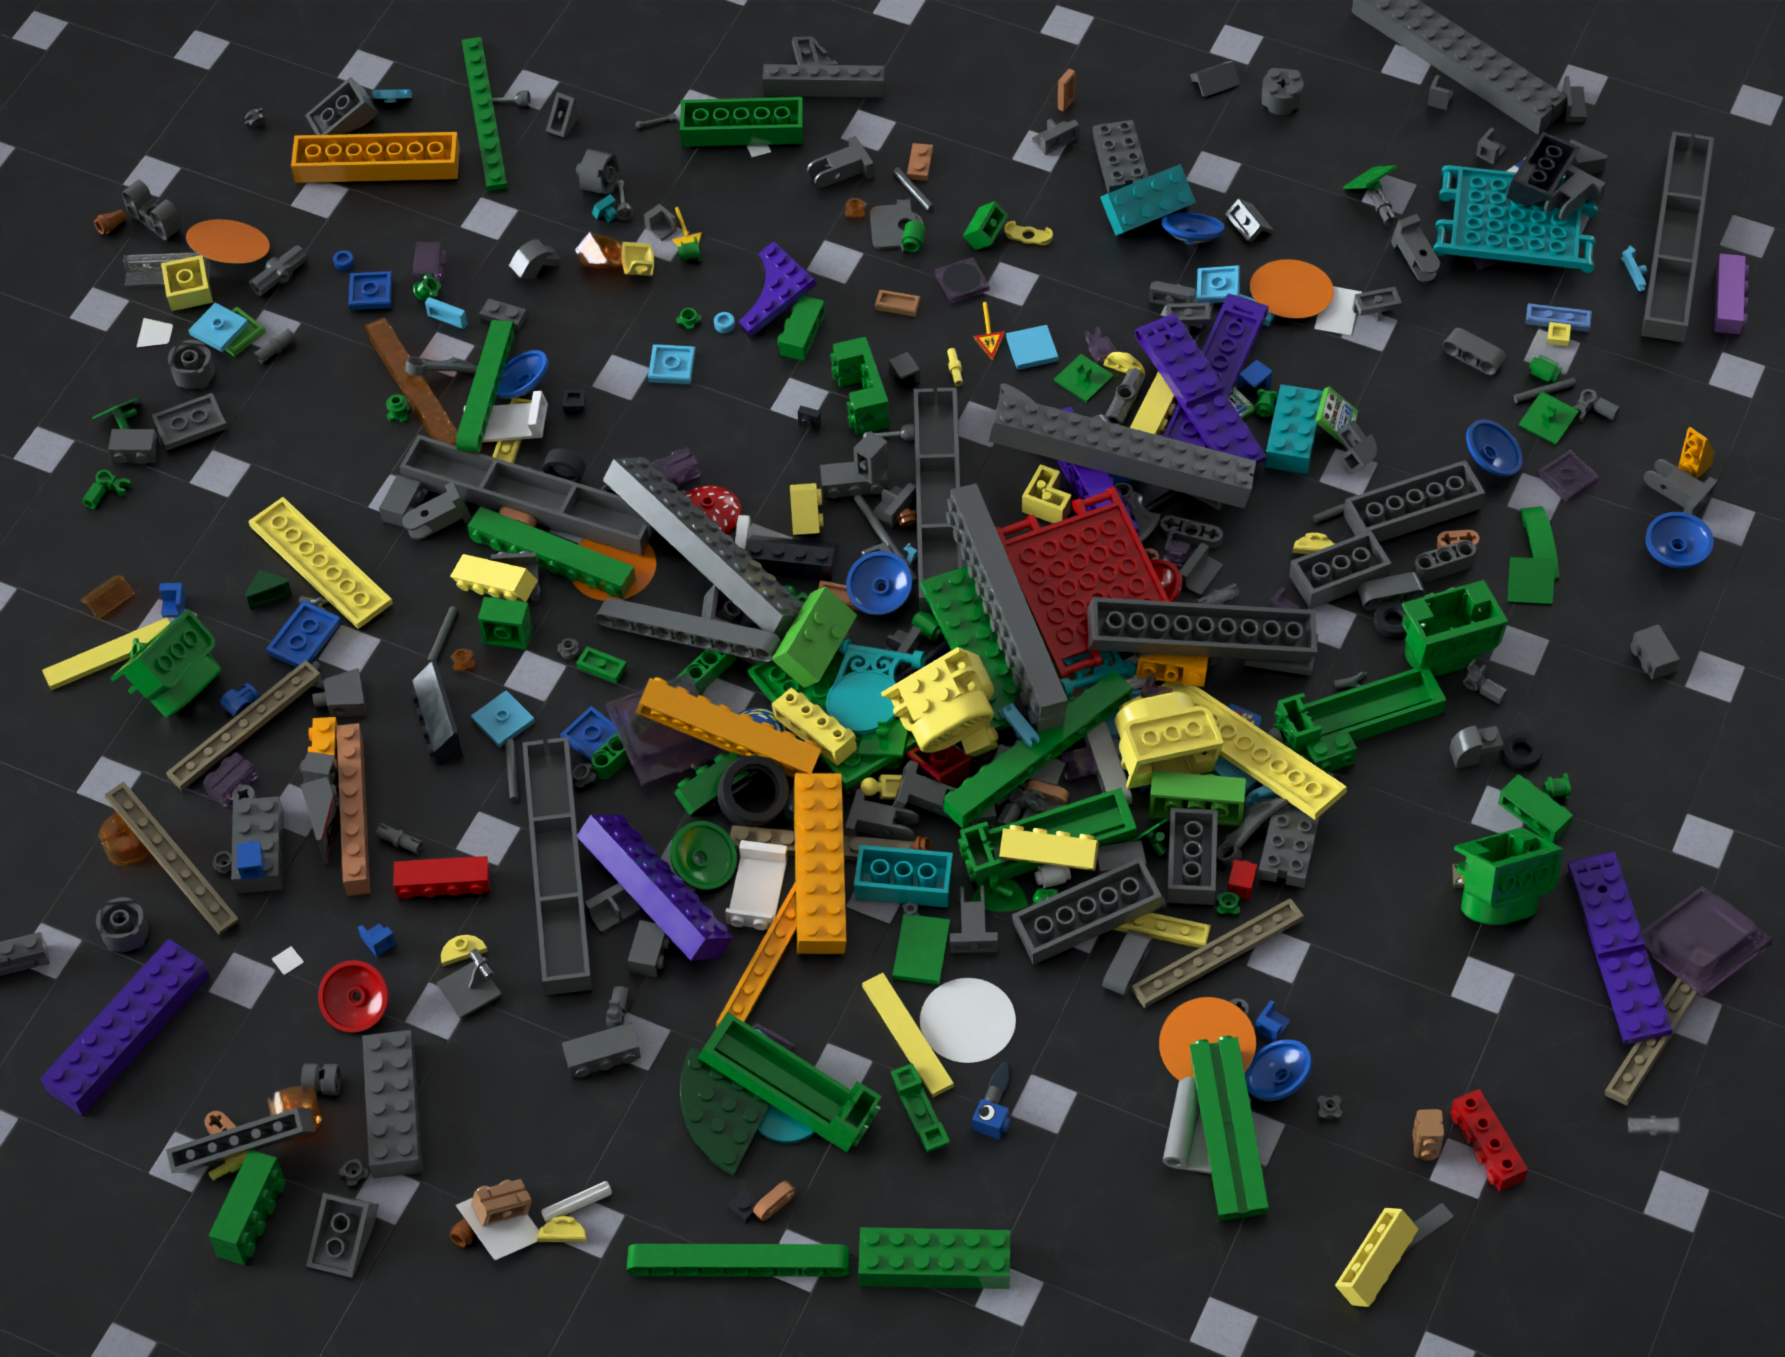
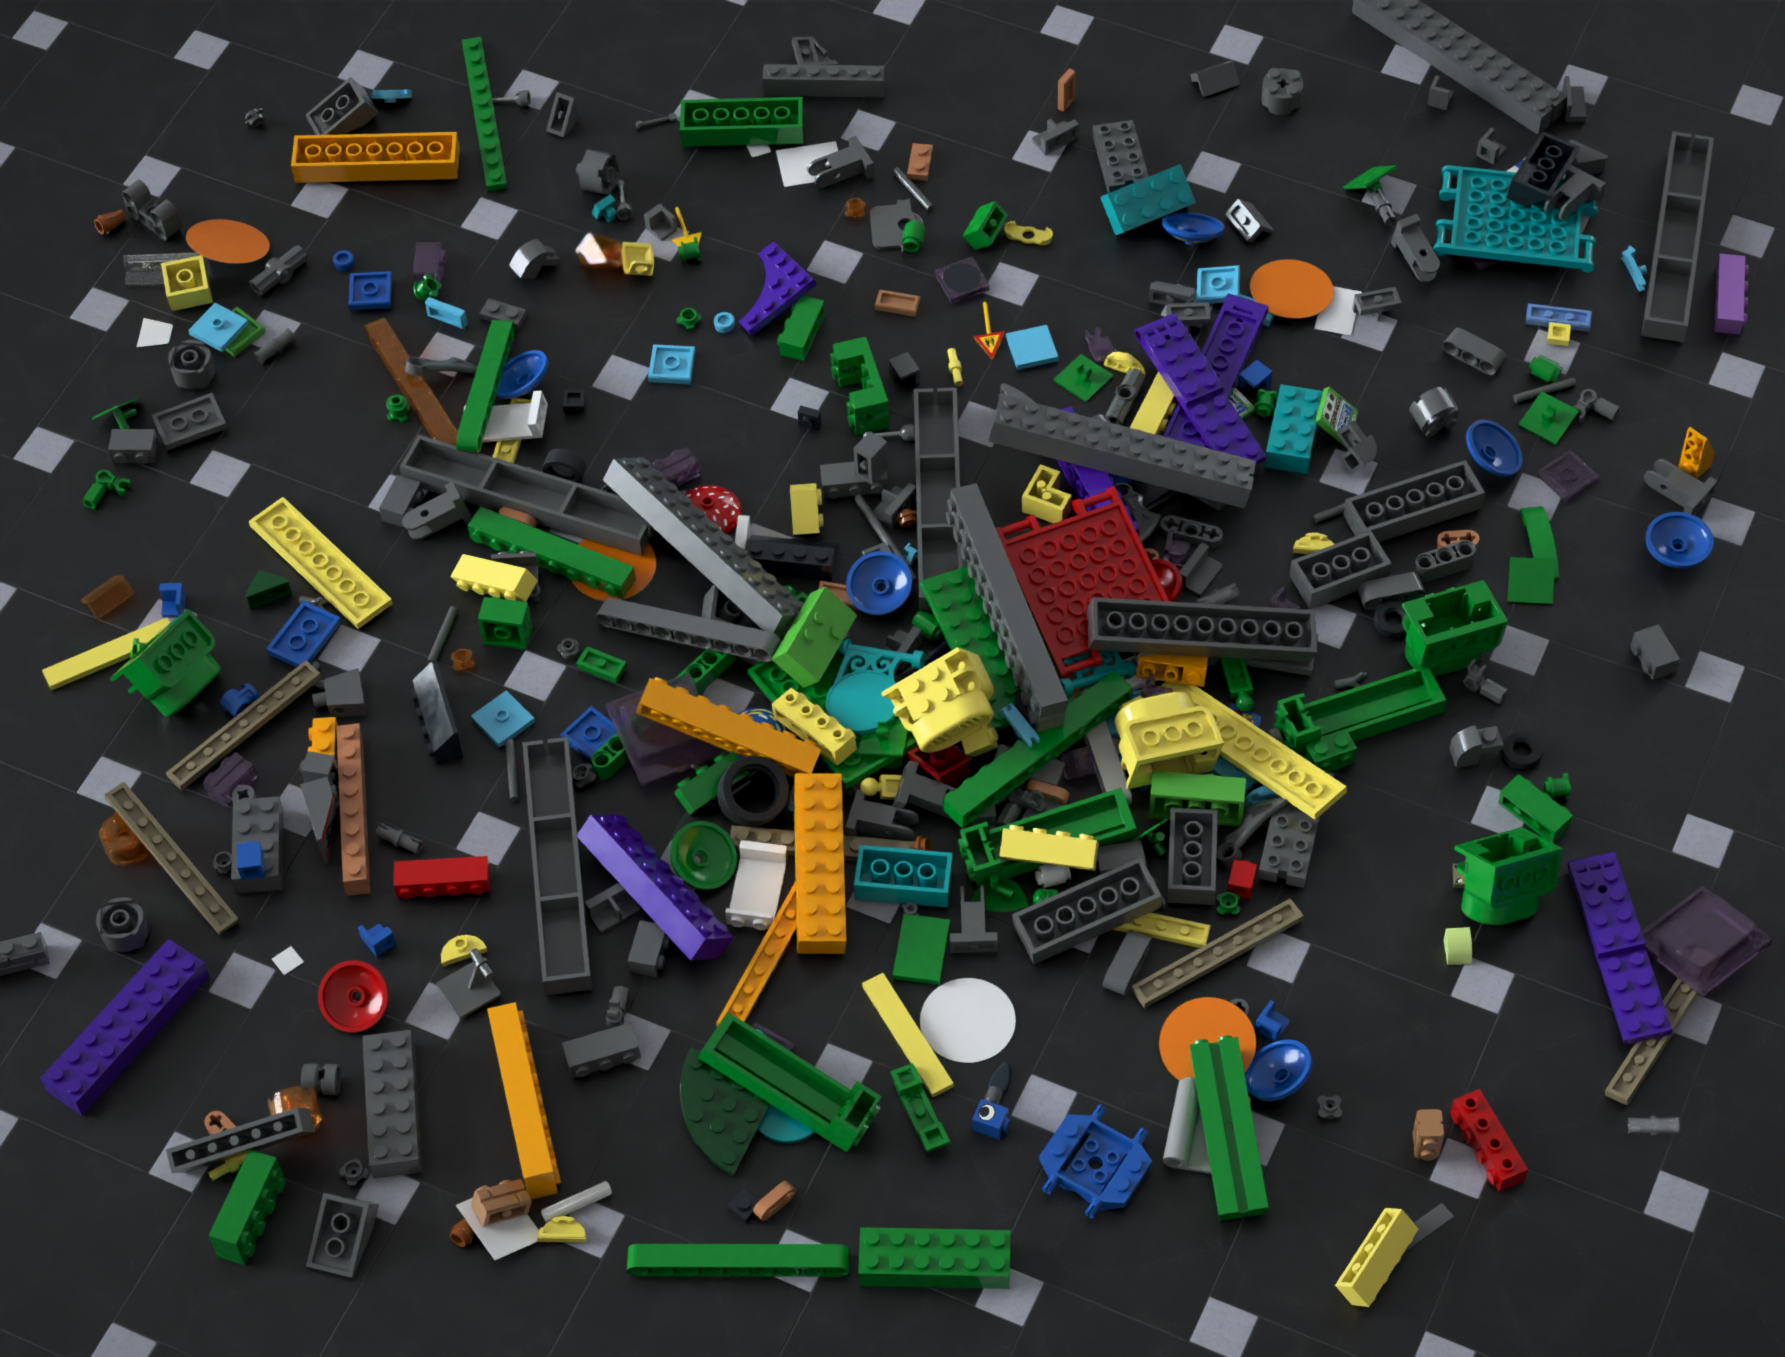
(524, 1100): none -> light orange brick
(794, 162): none -> white sticker
(1104, 1146): none -> blue piece
(1238, 682): none -> green plate
(1435, 411): none -> dark grey brick
(1458, 946): none -> yellowish green brick

